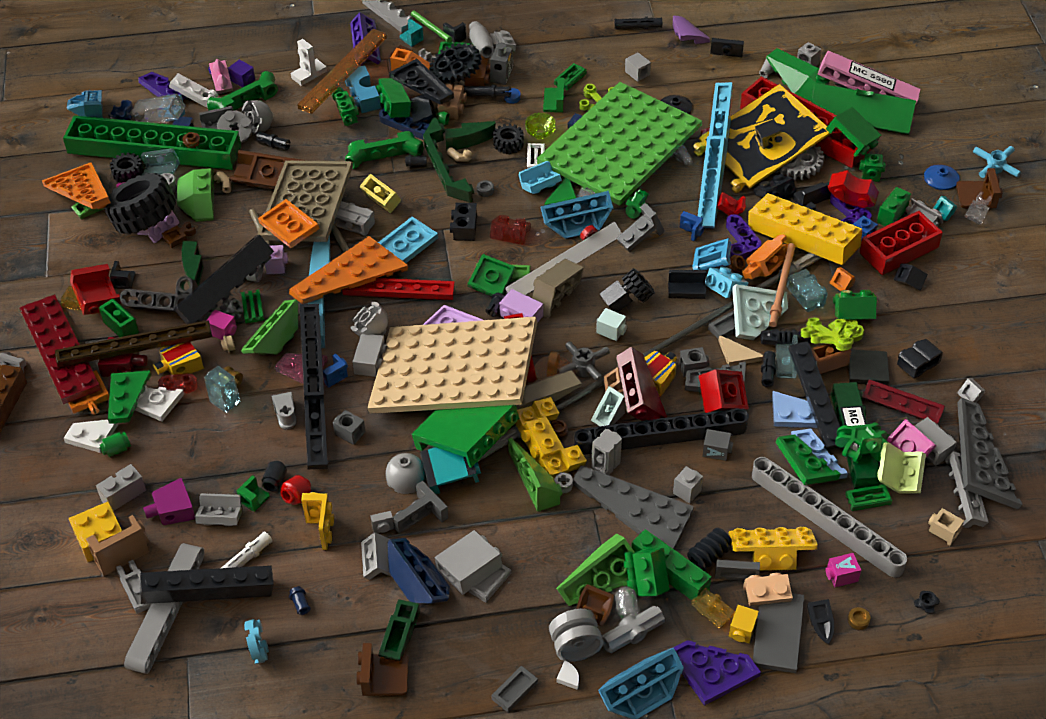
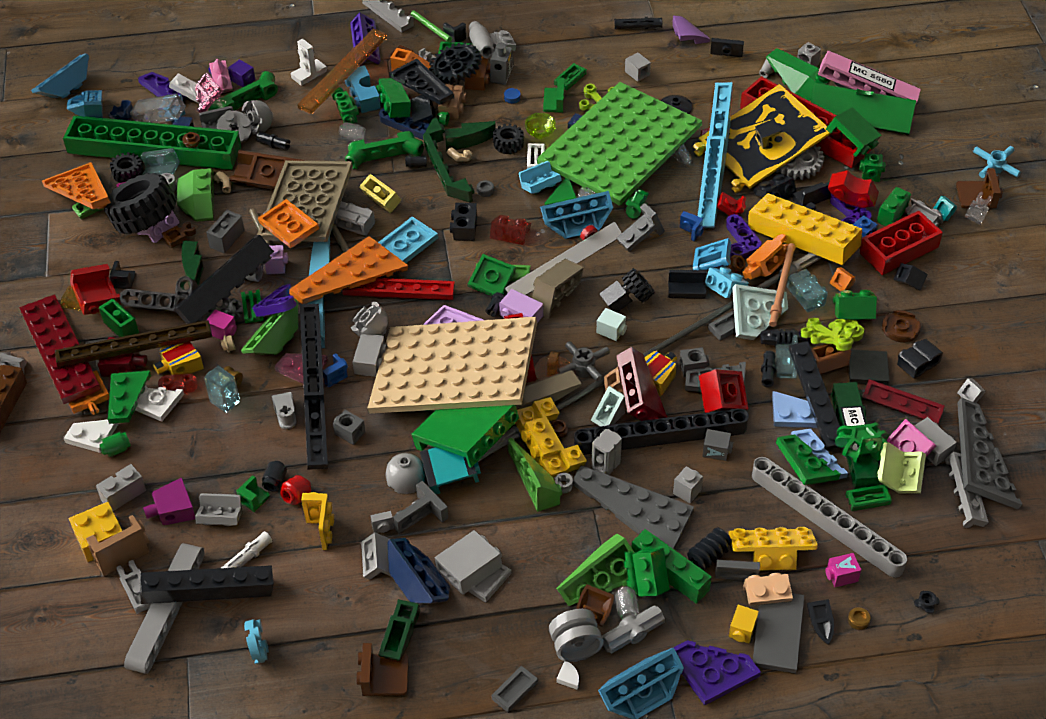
(65, 79): none -> dark azure wedge
(207, 92): none -> clear pink wing
(225, 231): none -> dark grey panel
(276, 302): none -> dark purple beam
(297, 594): dark blue pin -> none
(352, 132): none -> clear brick
(413, 34): teal panel -> none
(492, 91): black pin -> none
(713, 608): clear yellow hips -> none
(736, 353): tan tile -> none
(901, 326): none -> reddish brown tile
(941, 177): blue dish -> none
(945, 525): tan brick -> none

